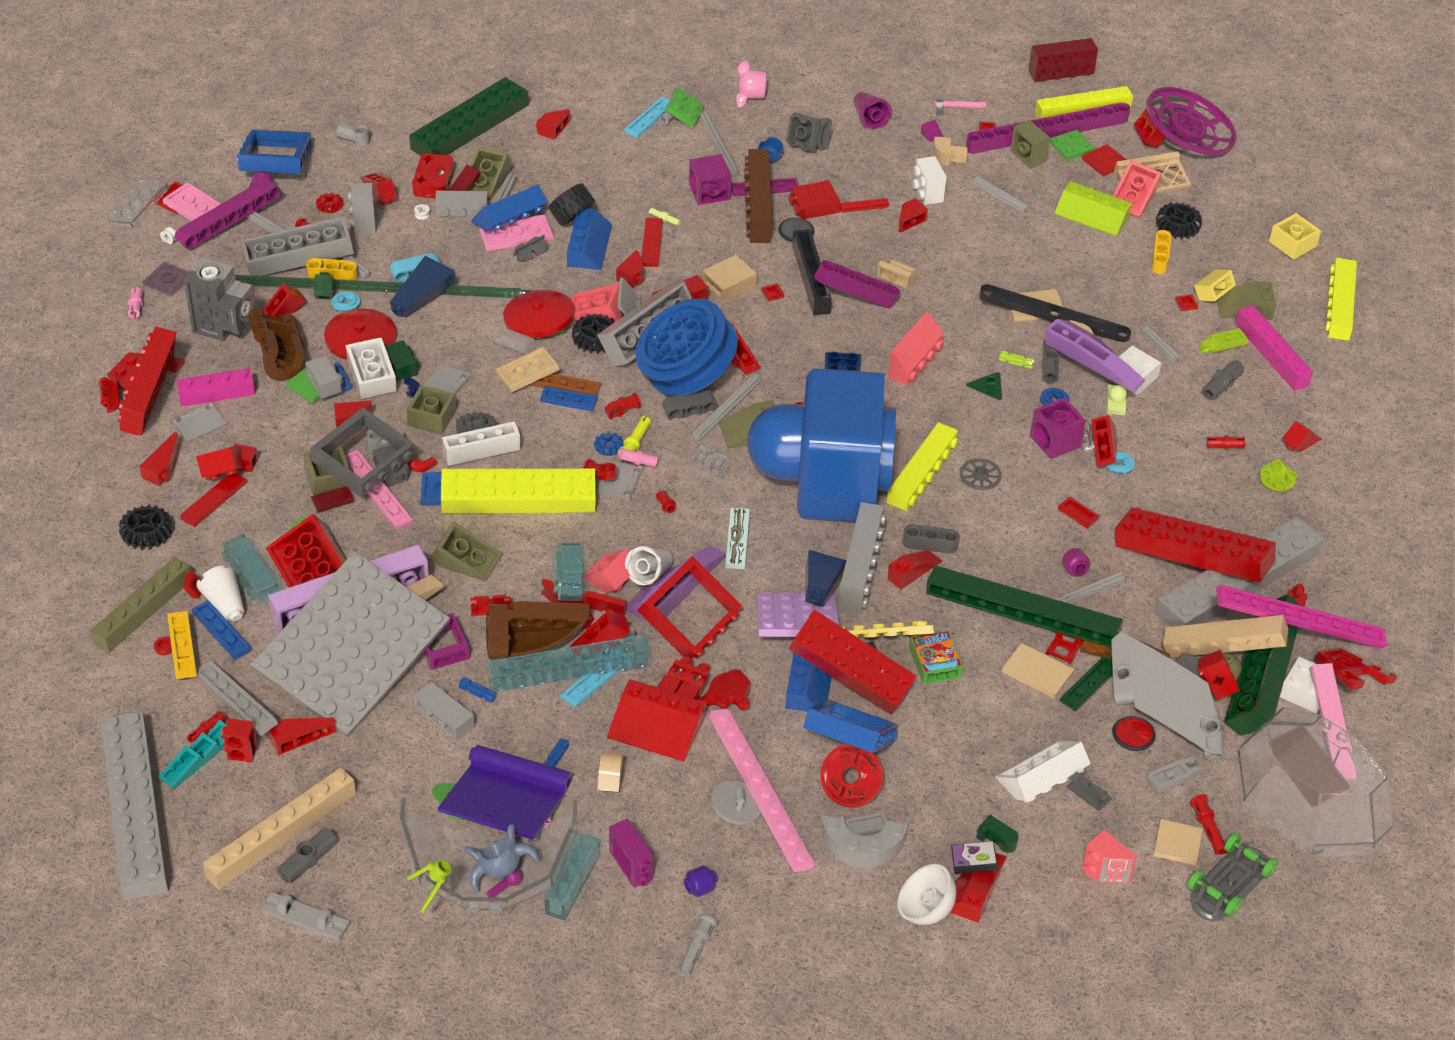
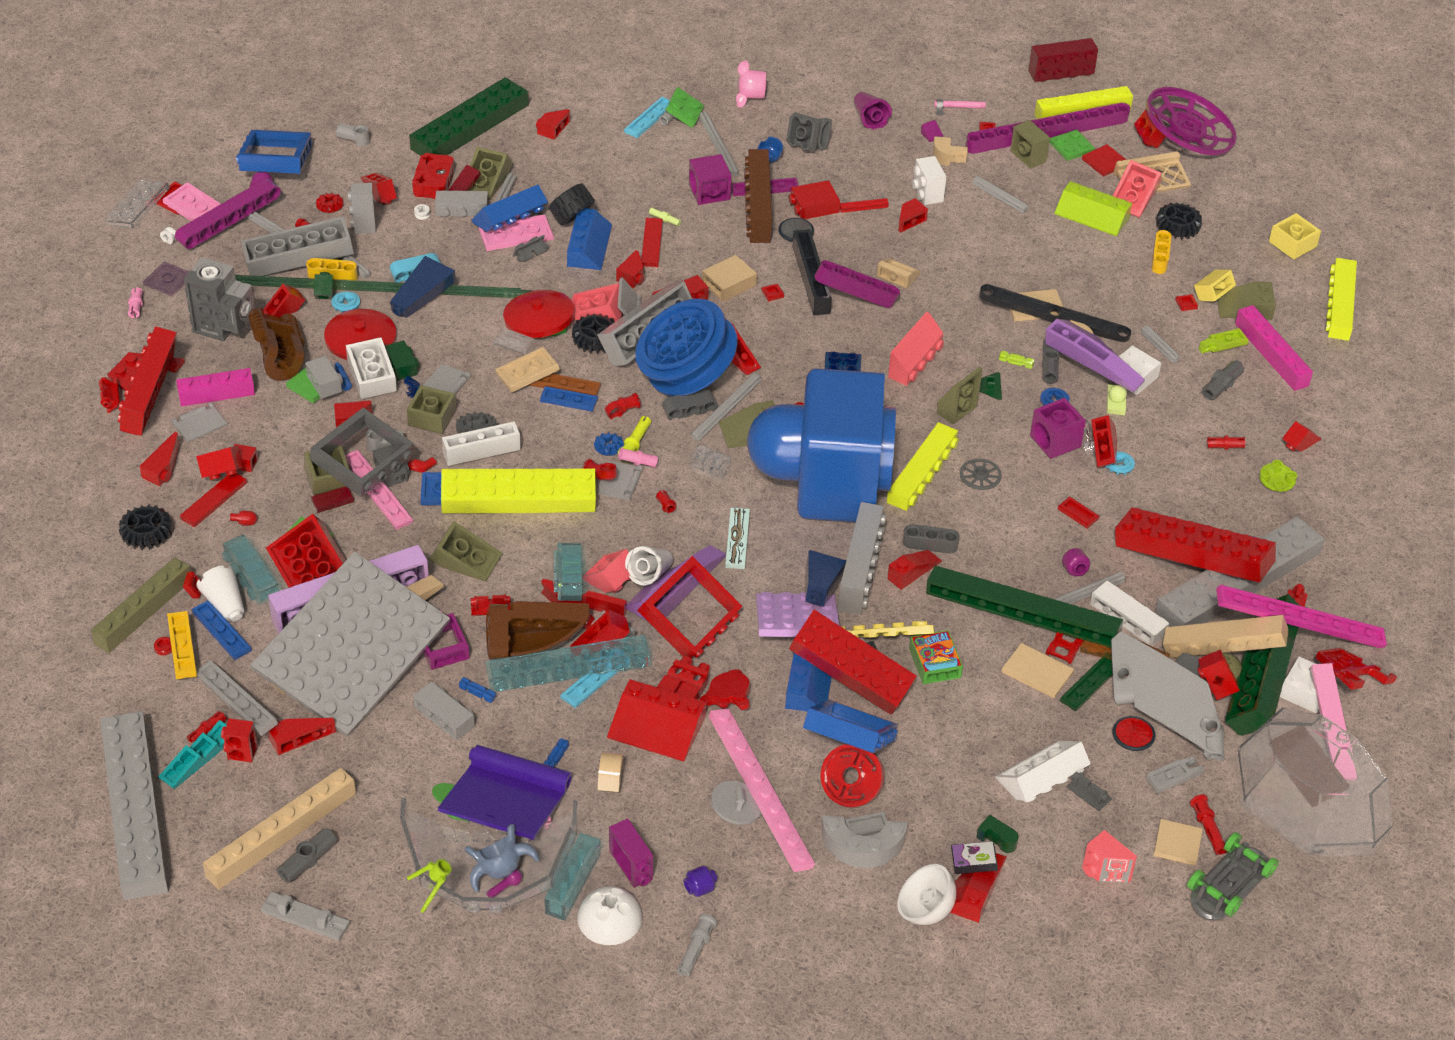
(244, 518): none -> red cylinder
(609, 915): none -> white piece
(960, 398): none -> olive slope
(1136, 617): none -> white brick

